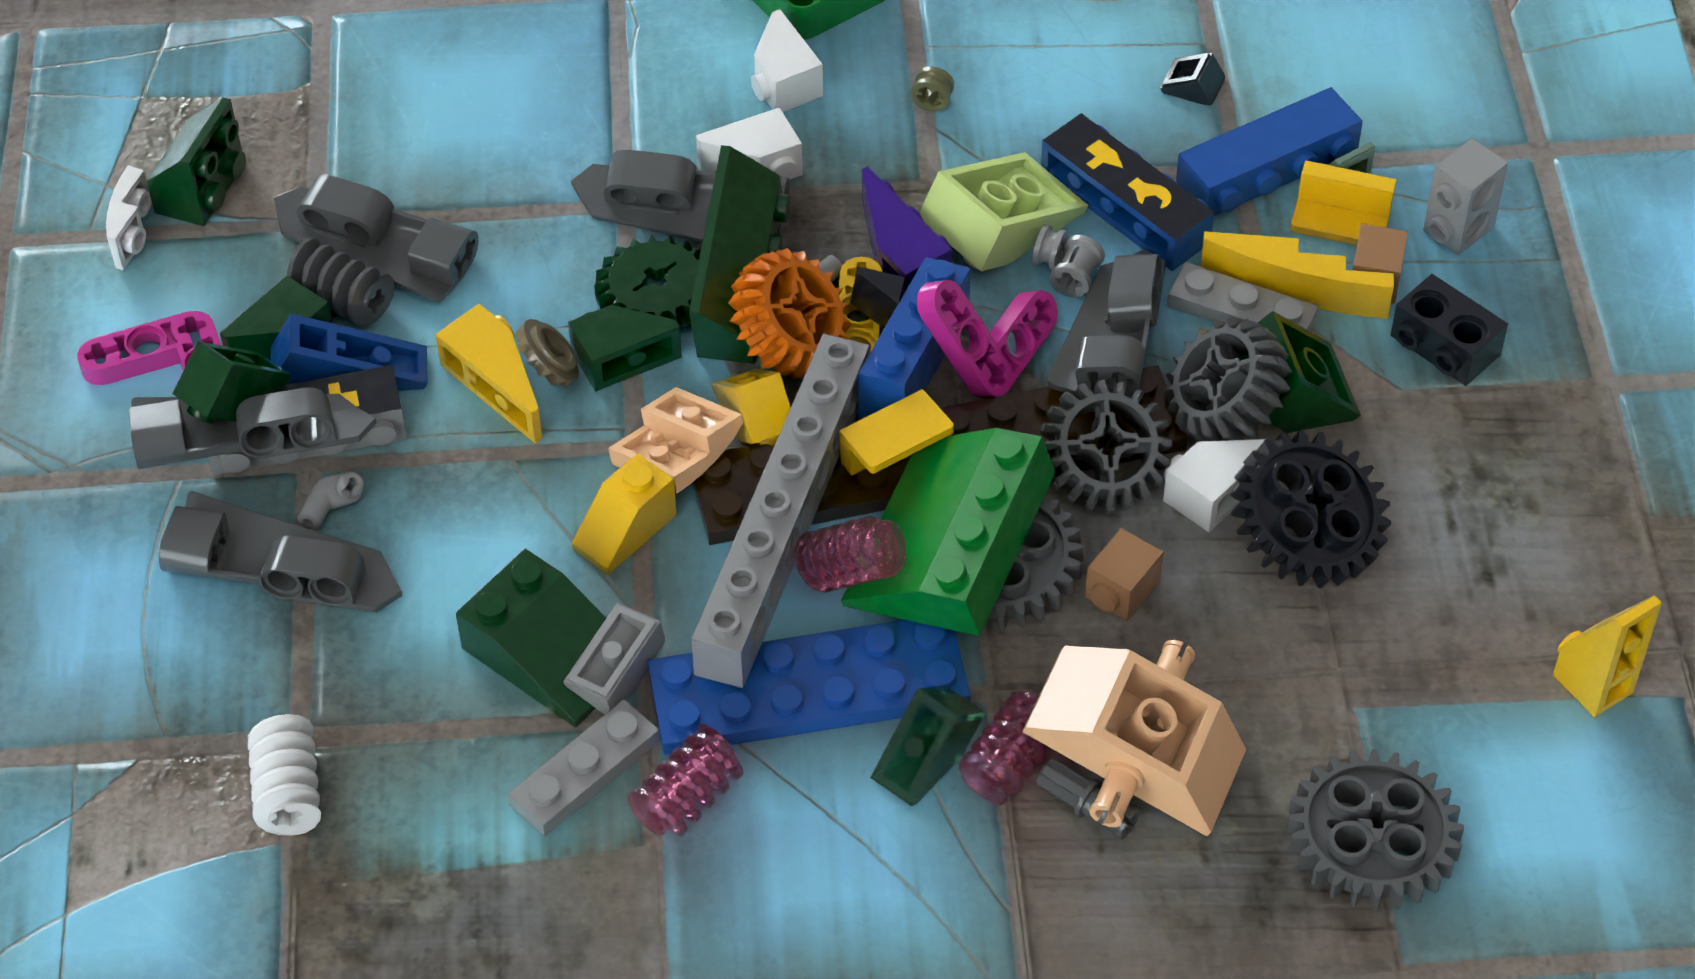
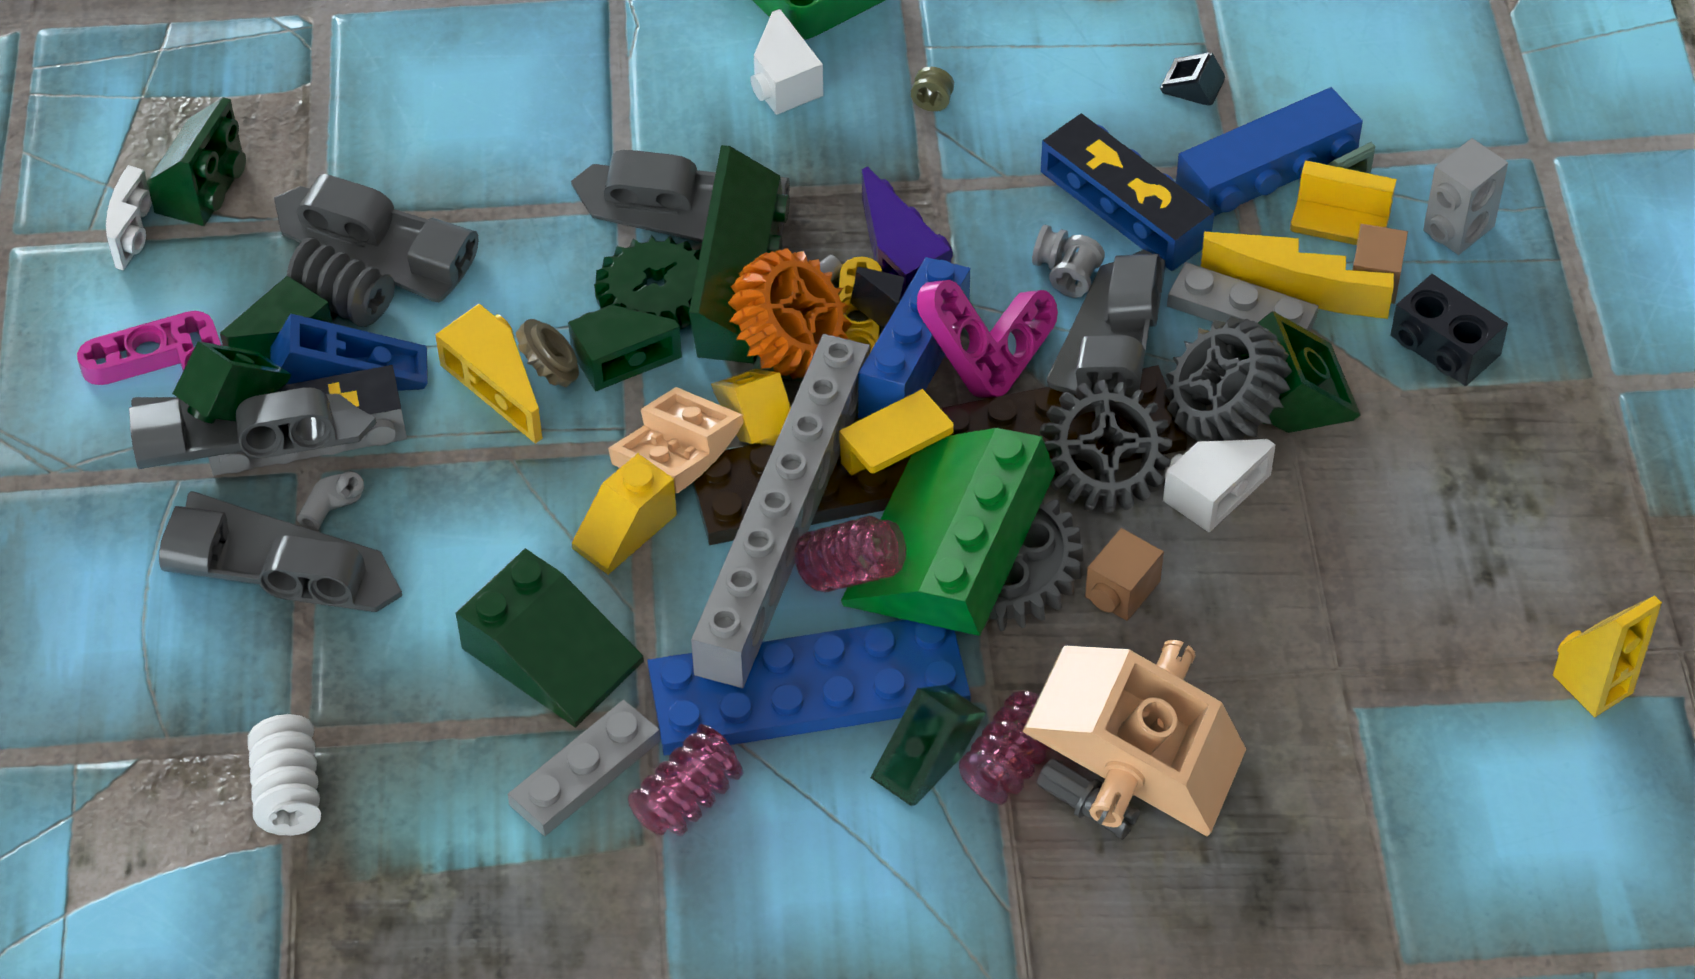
(616, 658): light grey slope -> none
(762, 137): white slope -> none
(998, 208): yellowish green slope -> none
(1310, 508): black gear -> none
(1374, 829): dark grey gear -> none

